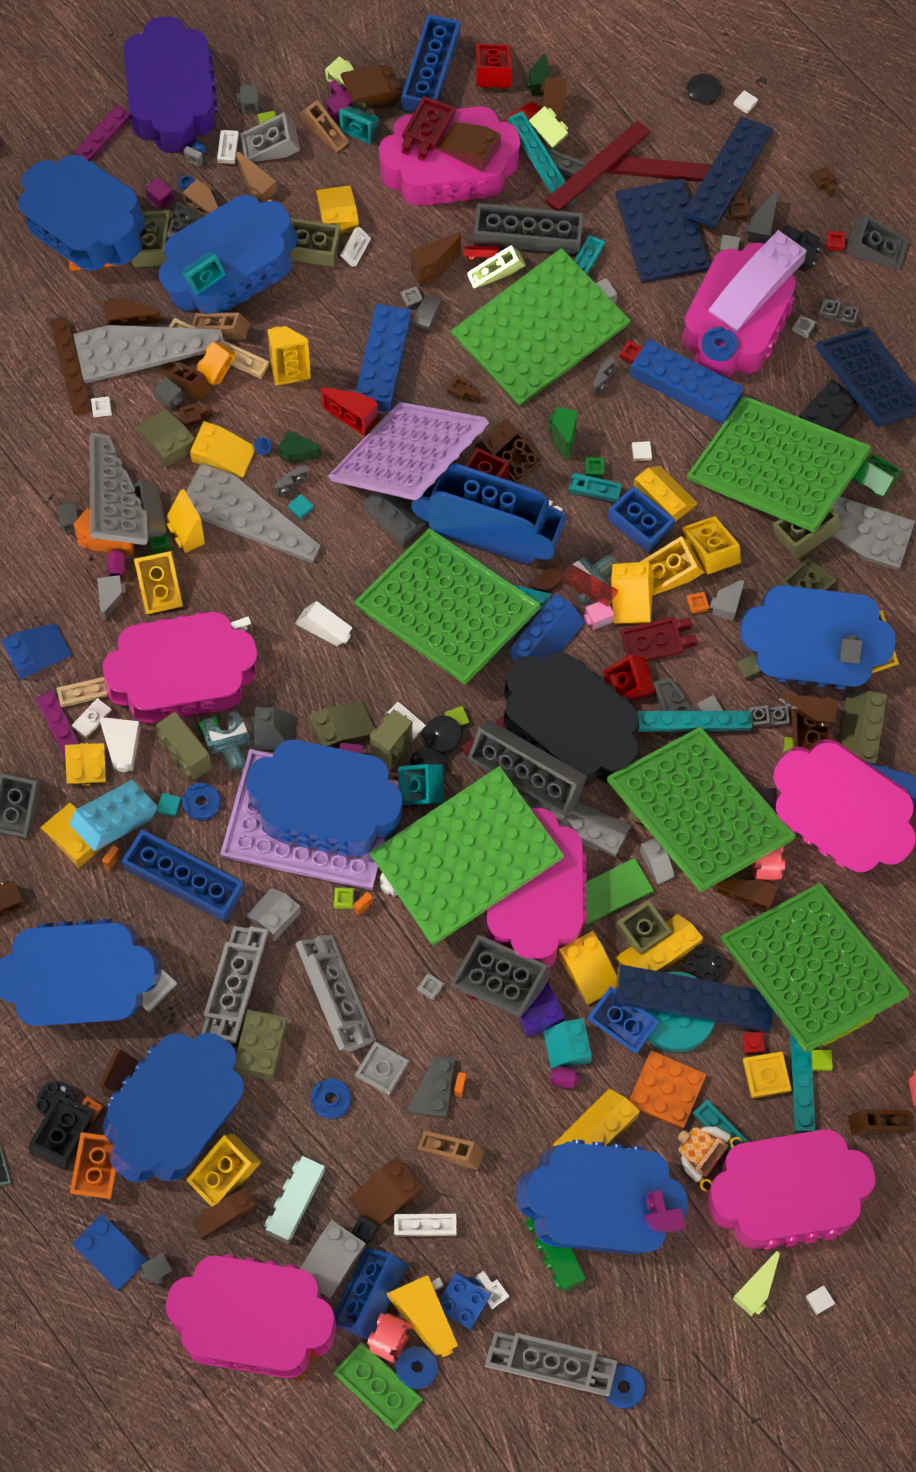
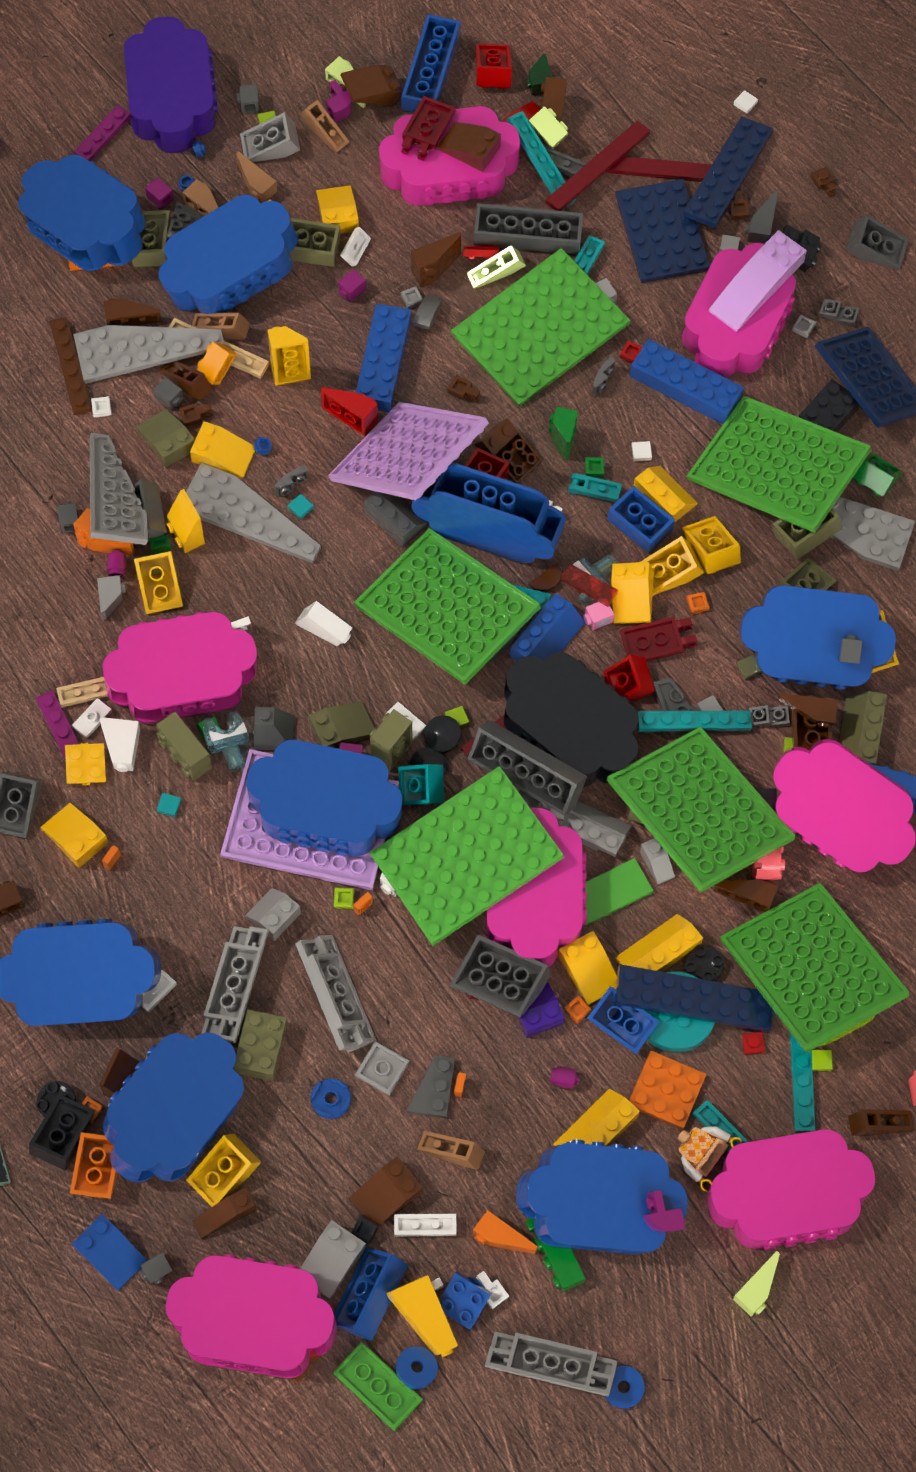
(35, 649): blue slope -> none
(113, 815): medium azure brick -> none
(183, 875): blue brick -> none
(193, 156): light grey tile -> none
(203, 272): teal slope -> none
(203, 812): blue tile -> none
(227, 147): white plate -> none
(295, 1199): light aqua brick -> none
(297, 448): dark green slope -> none
(351, 286): none -> magenta brick
(359, 124): teal slope -> none
(389, 1337): coral brick -> none
(430, 986): light grey tile -> none
(498, 1234): none -> orange slope
(567, 1044): teal slope -> none
(577, 1009): none -> orange tile
(643, 927): olive slope -> none
(704, 88): black dish -> none
(719, 353): blue tile -> none
(727, 601): light grey slope -> none
(766, 1075): yellow plate -> none
(820, 1300): white tile -> none
(835, 241): red plate -> none

